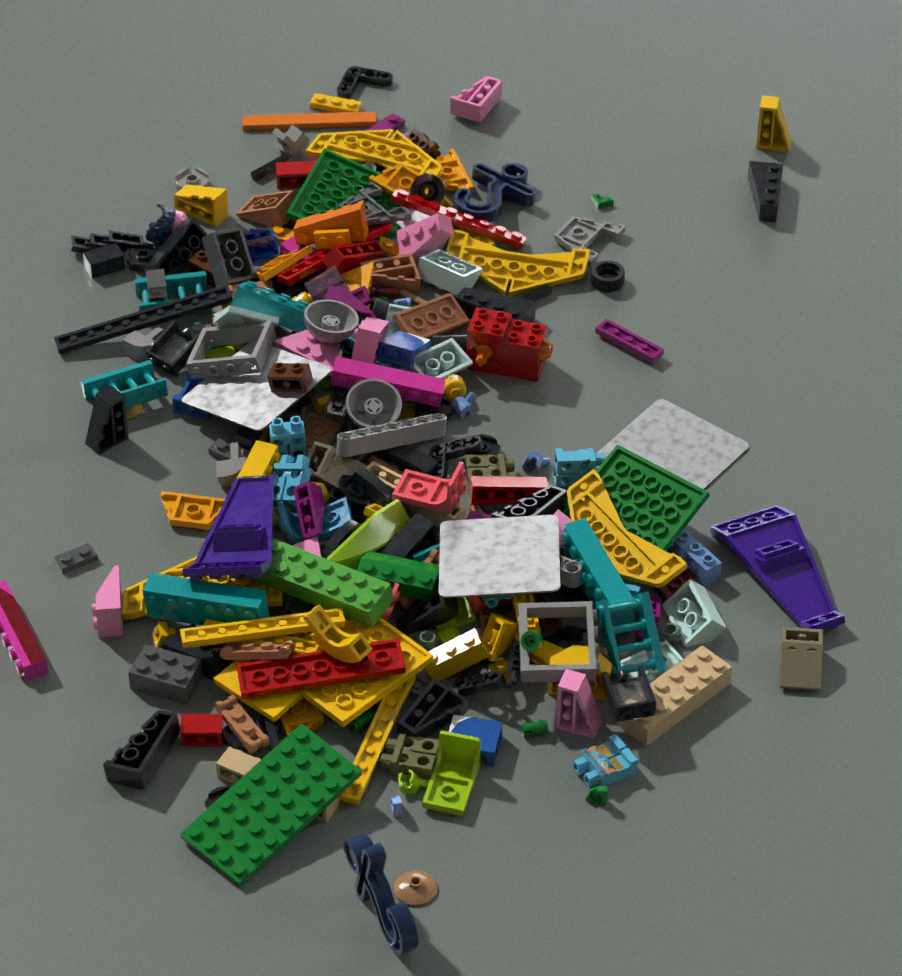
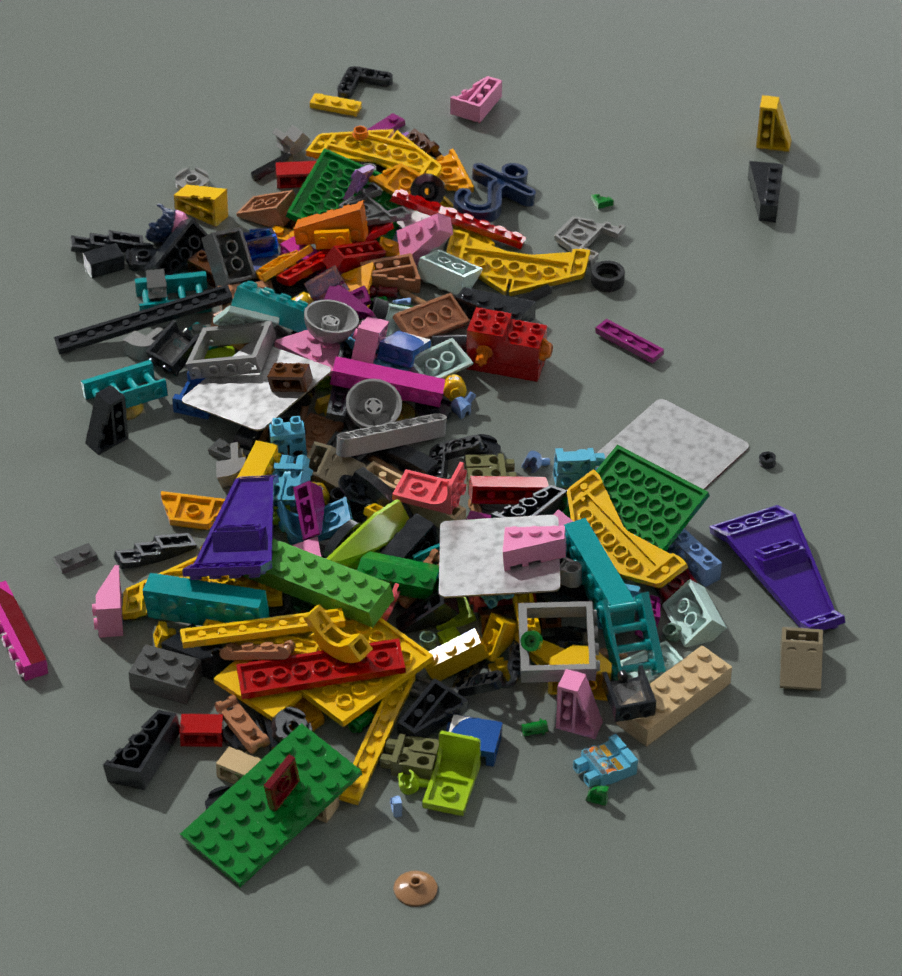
(160, 549): none -> black slope
(281, 783): none -> dark red tile
(283, 719): none -> black plate
(310, 120): orange tile -> none
(359, 179): none -> medium lavender wing
(360, 133): none -> orange plate
(394, 919): dark blue piece -> none
(533, 544): none -> bright pink wedge
(771, 460): none -> black bush

